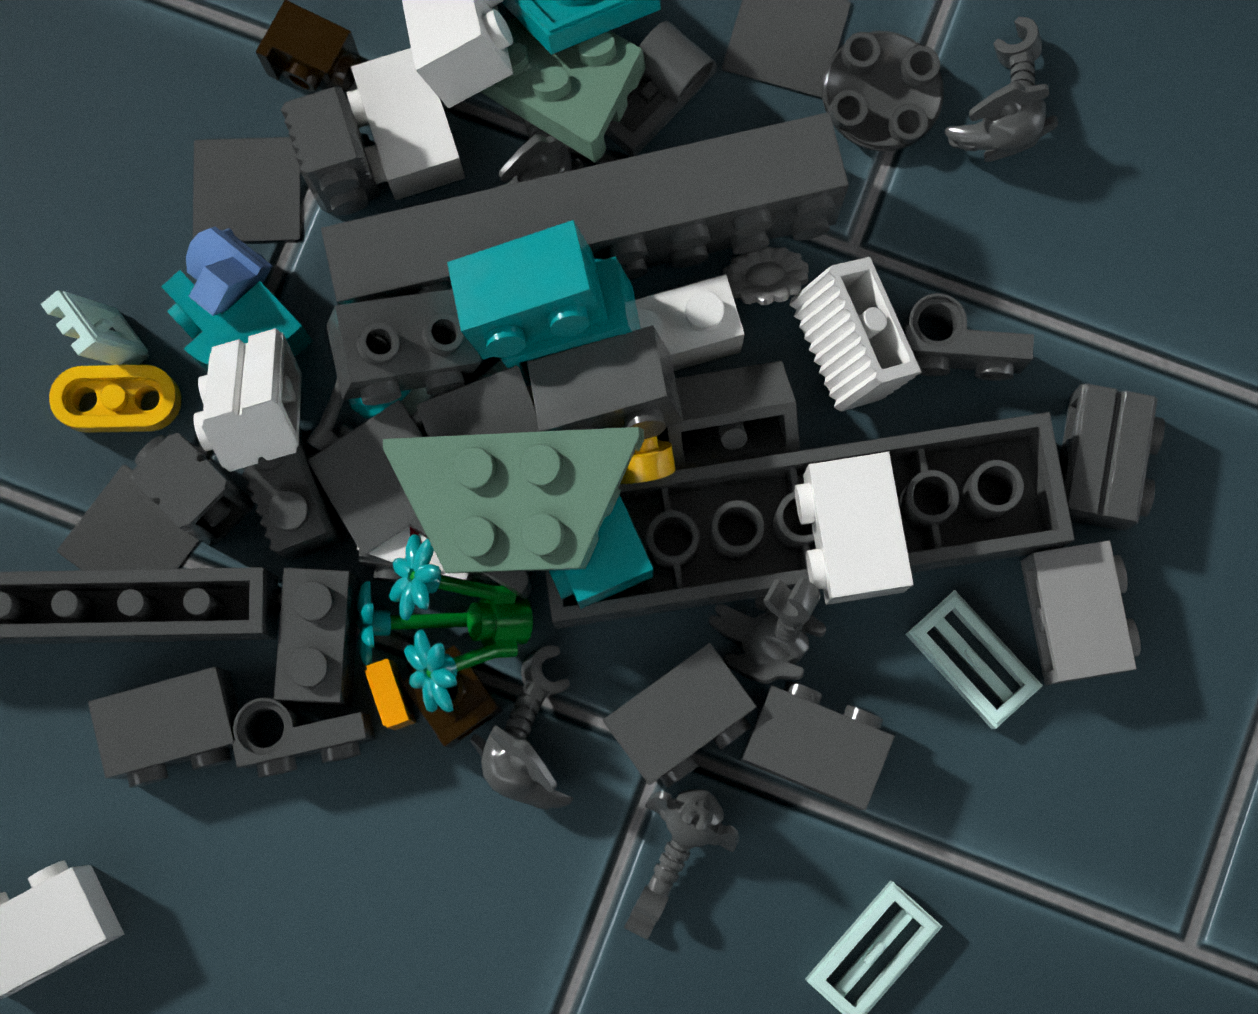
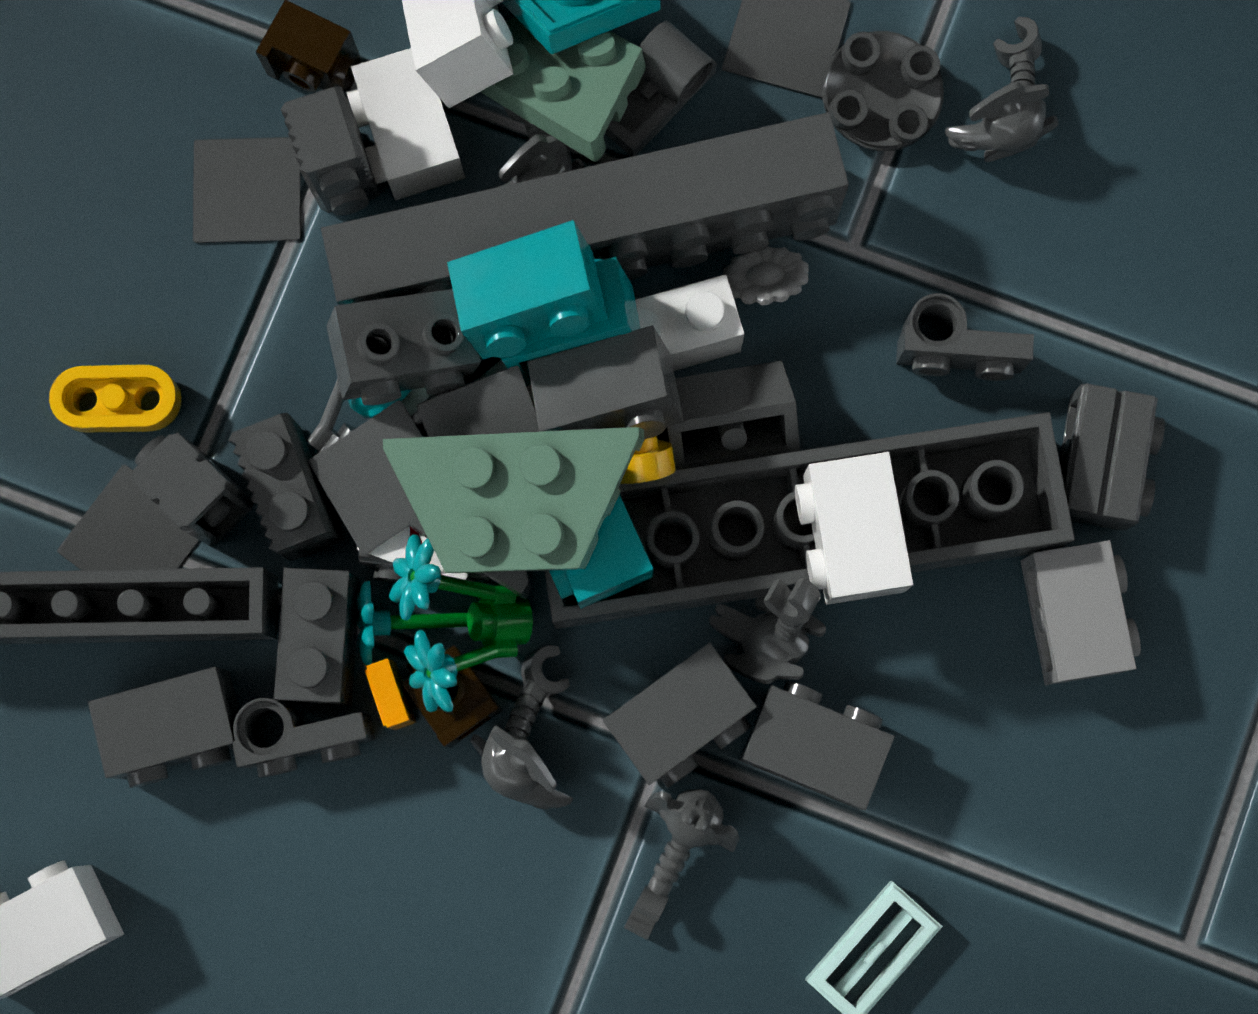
(90, 325): light aqua tile -> none
(223, 269): medium blue piece -> none
(250, 315): teal brick -> none
(250, 401): white brick -> none
(855, 334): white brick -> none
(1010, 702): light aqua tile -> none

